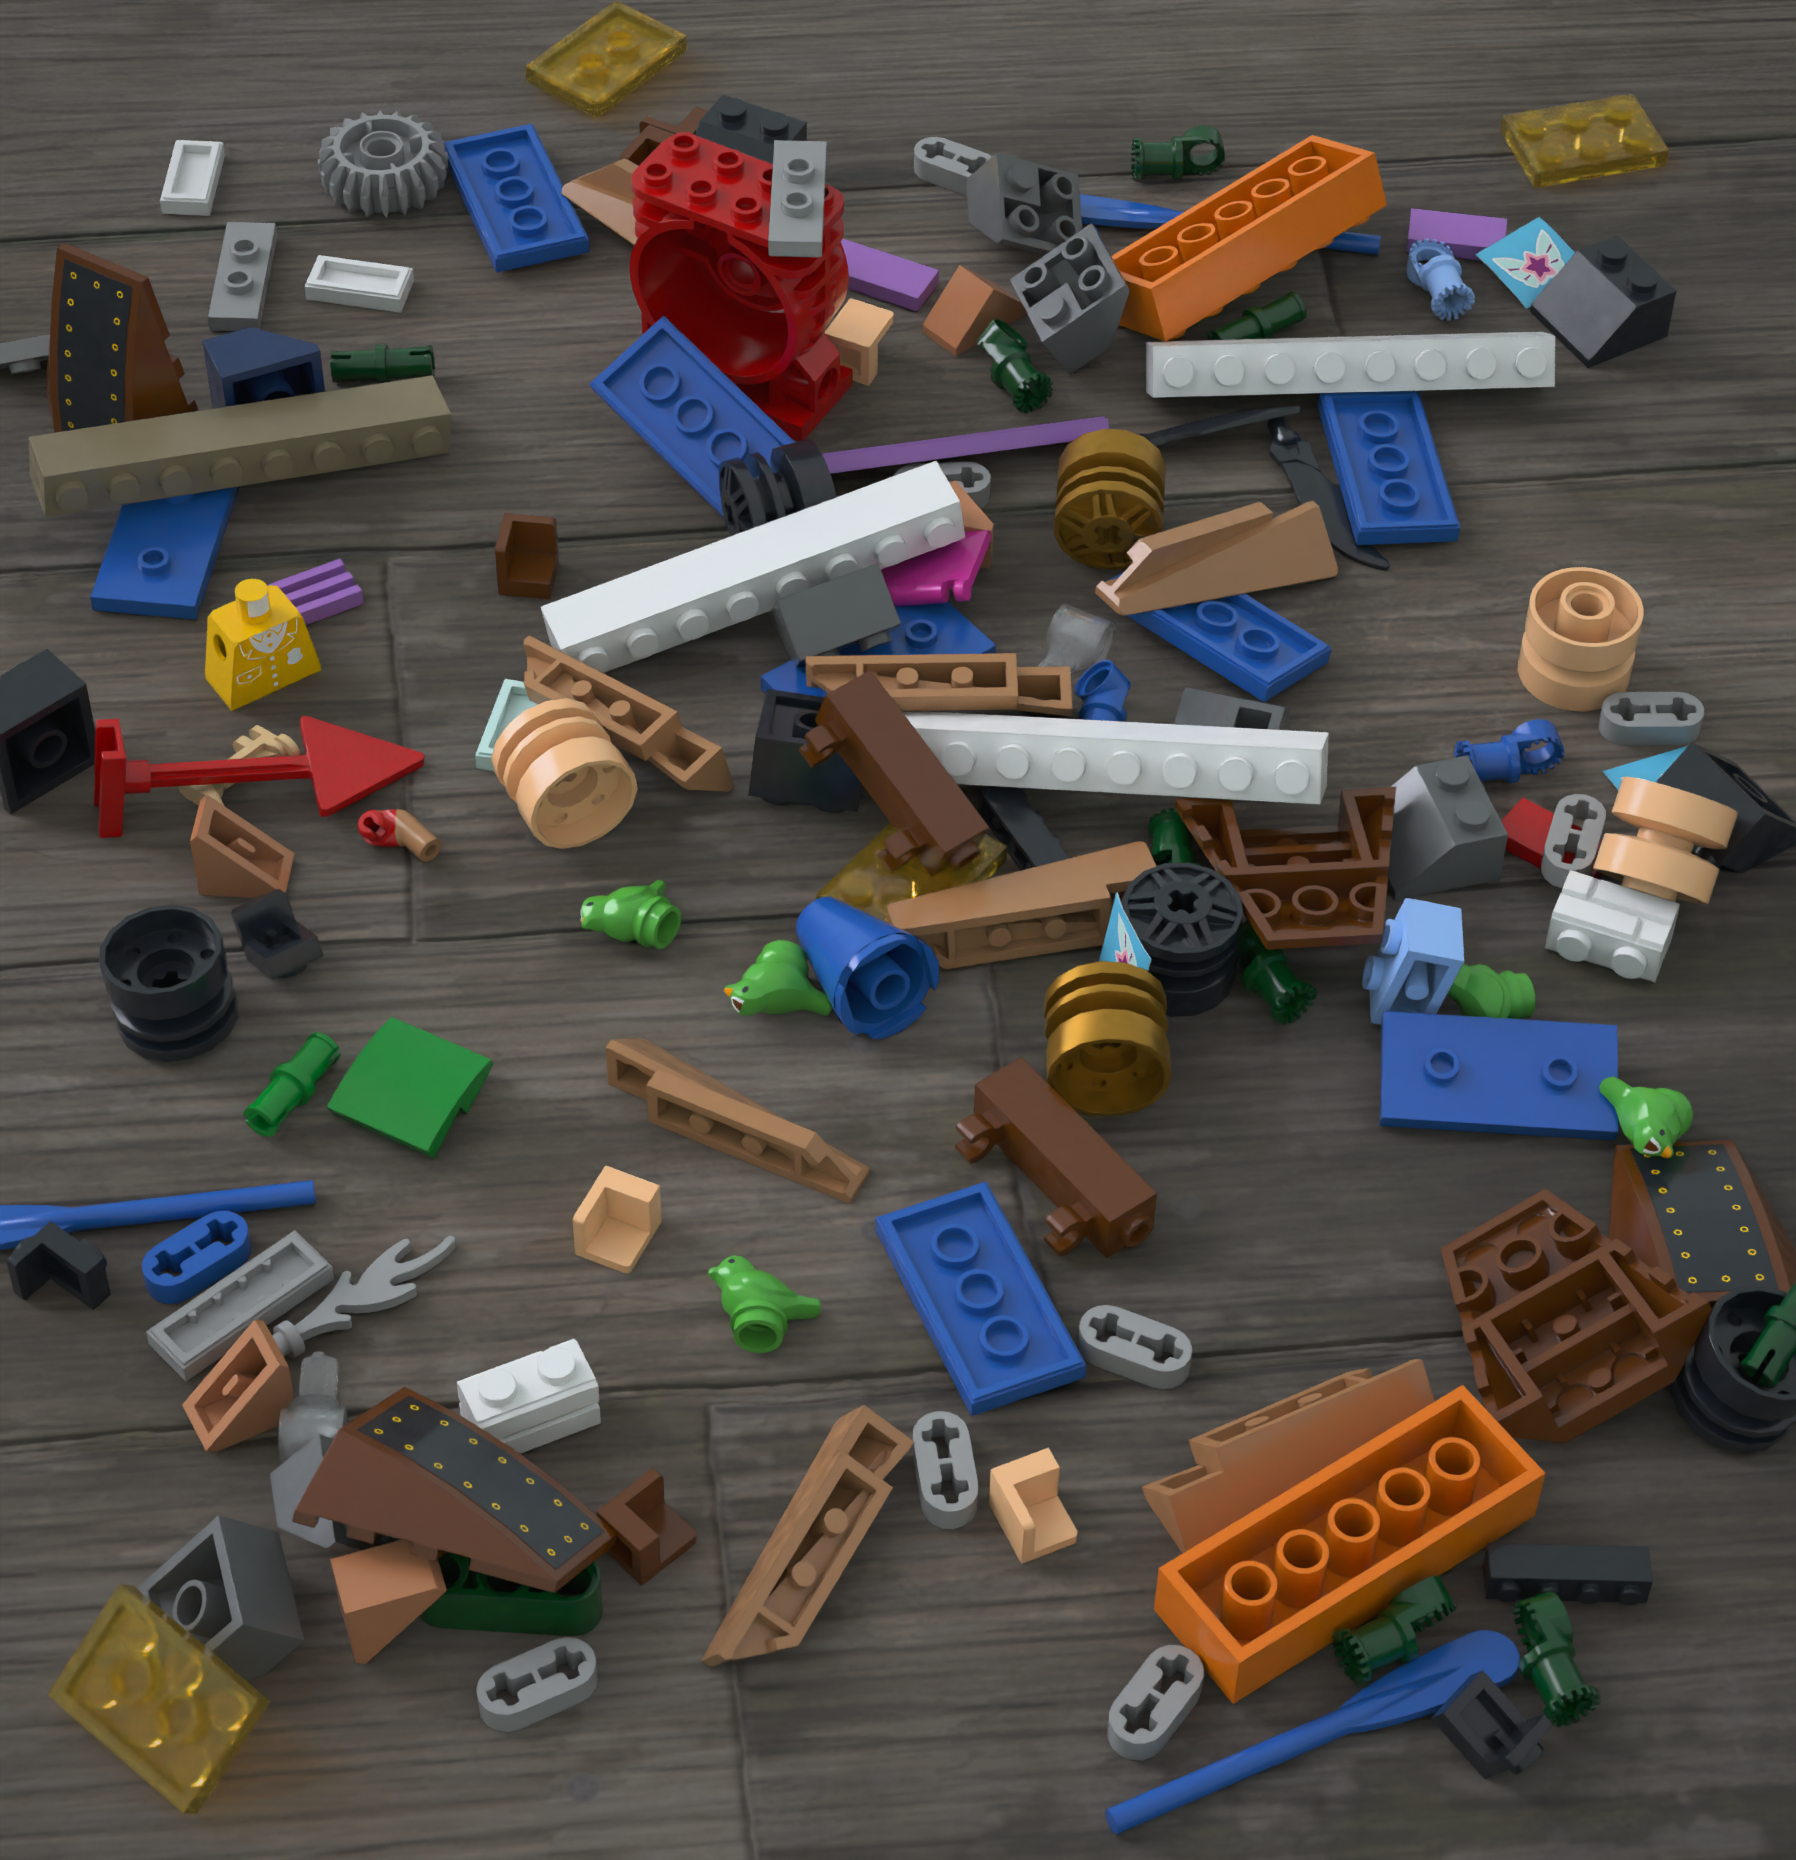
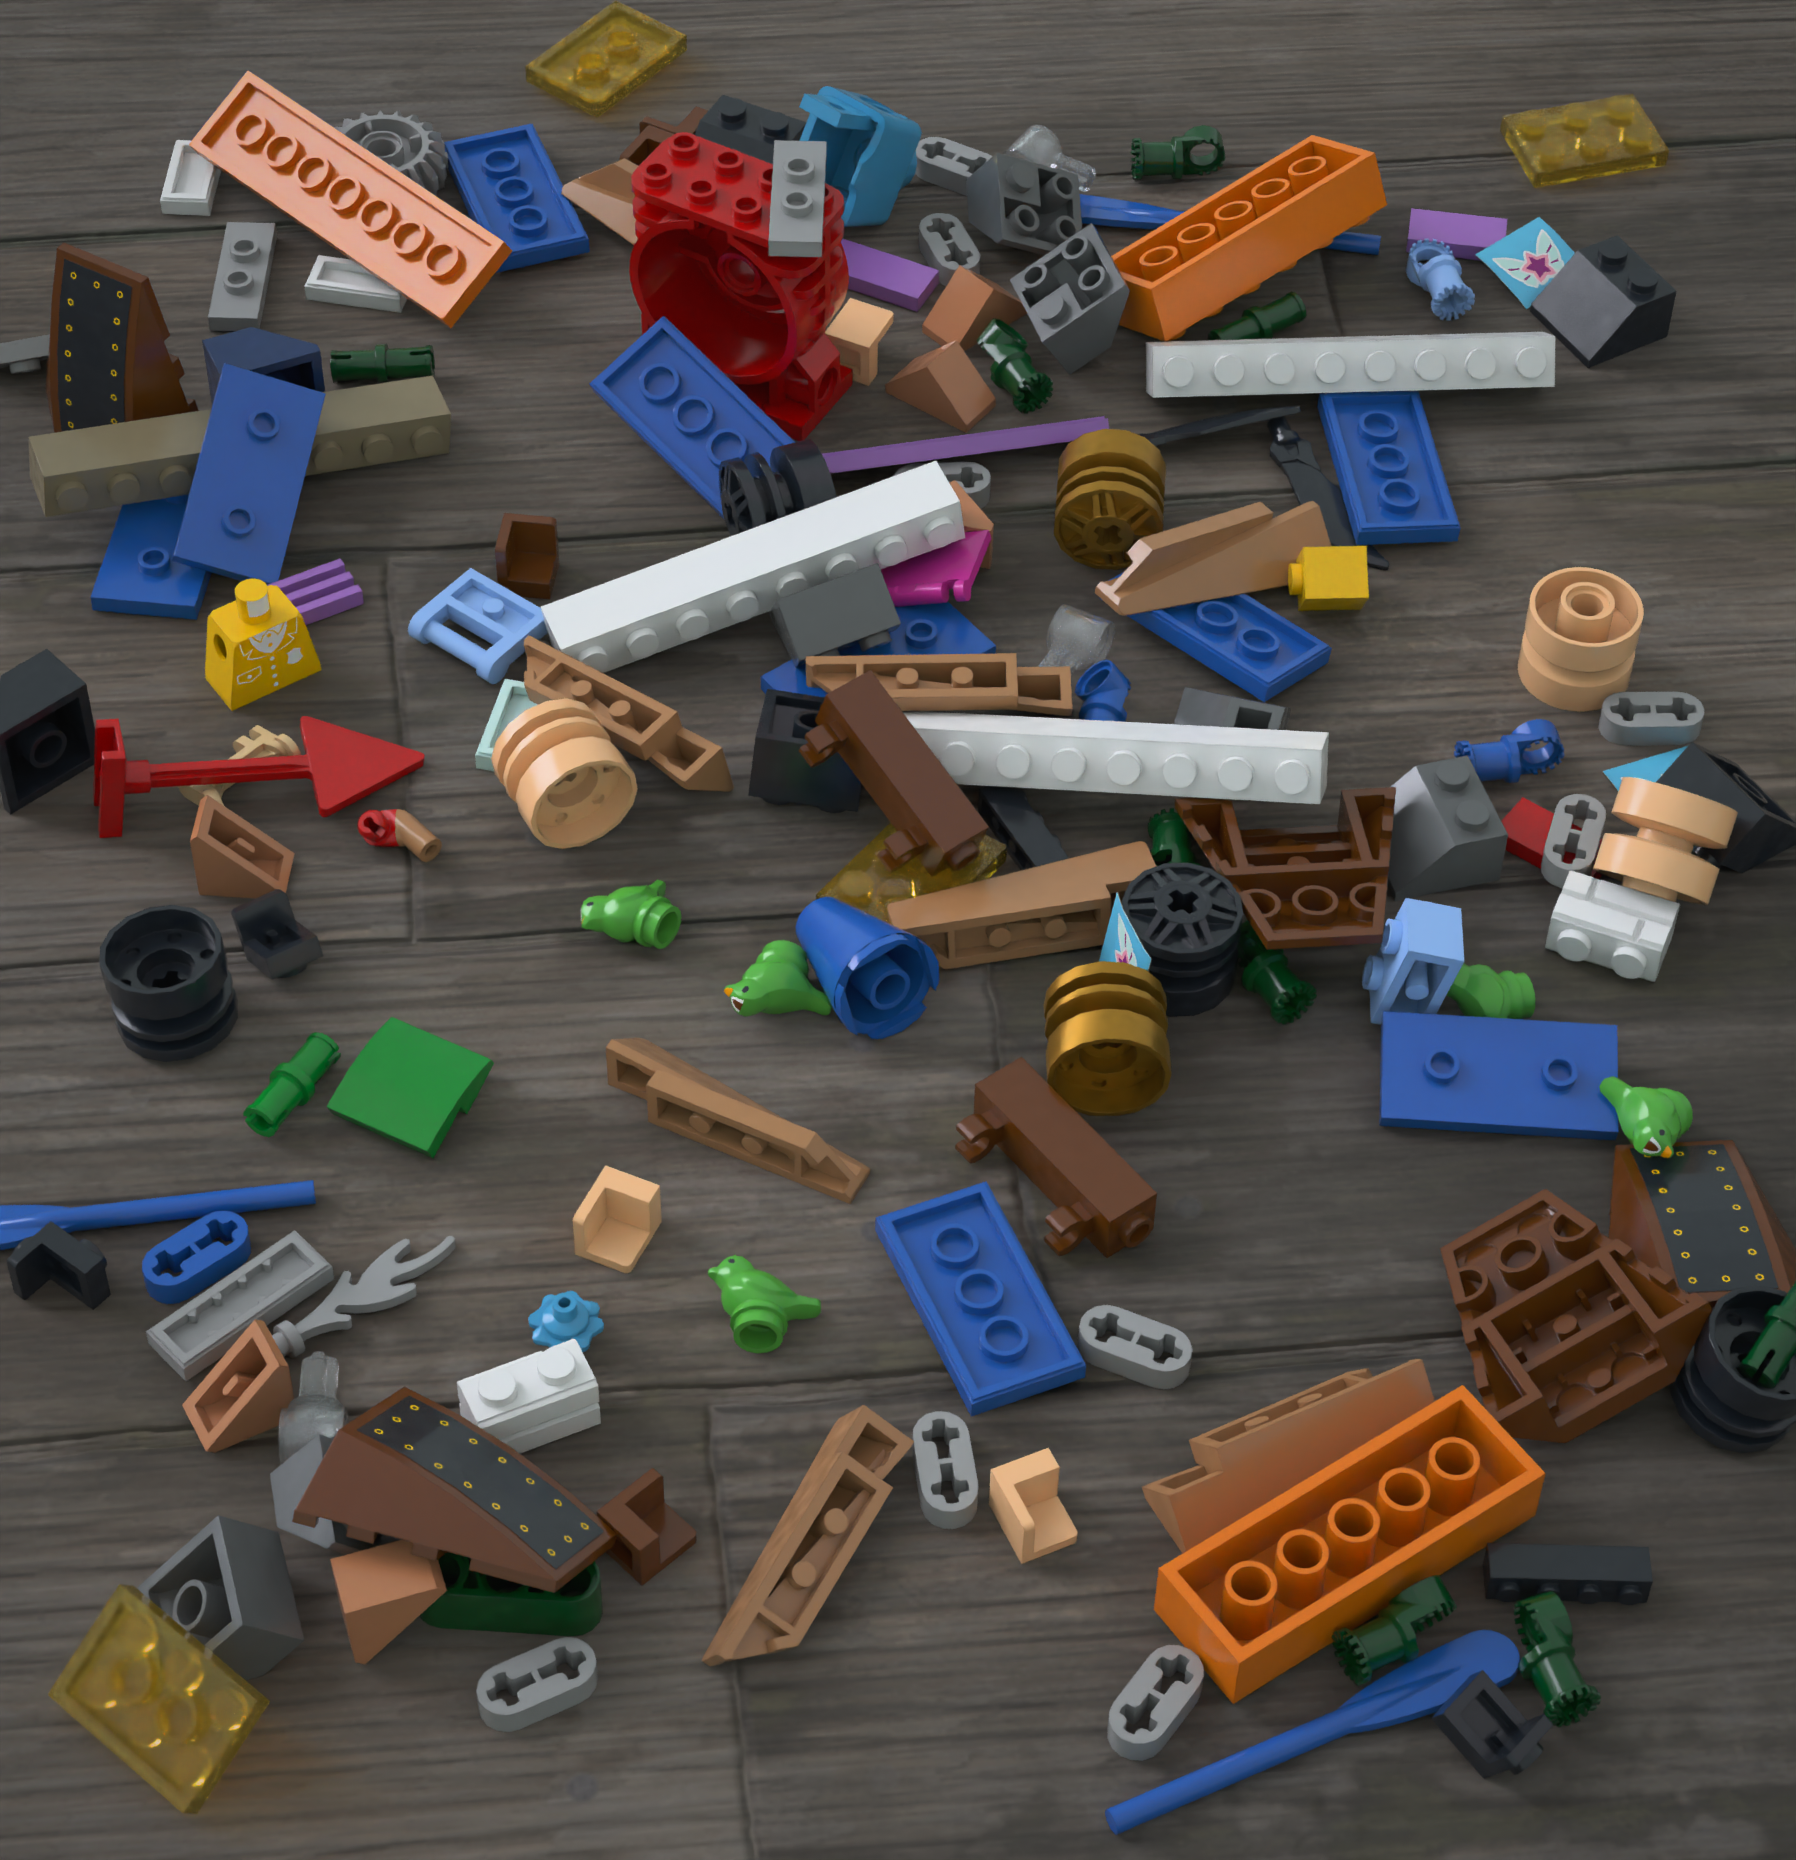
(248, 476): none -> blue plate
(351, 199): none -> plate
(487, 612): none -> light blue plate
(565, 1318): none -> dark azure plant
(867, 151): none -> dark azure piece
(944, 387): none -> nougat slope
(947, 245): none -> light grey beam
(1043, 147): none -> clear axle
(1330, 578): none -> yellow brick

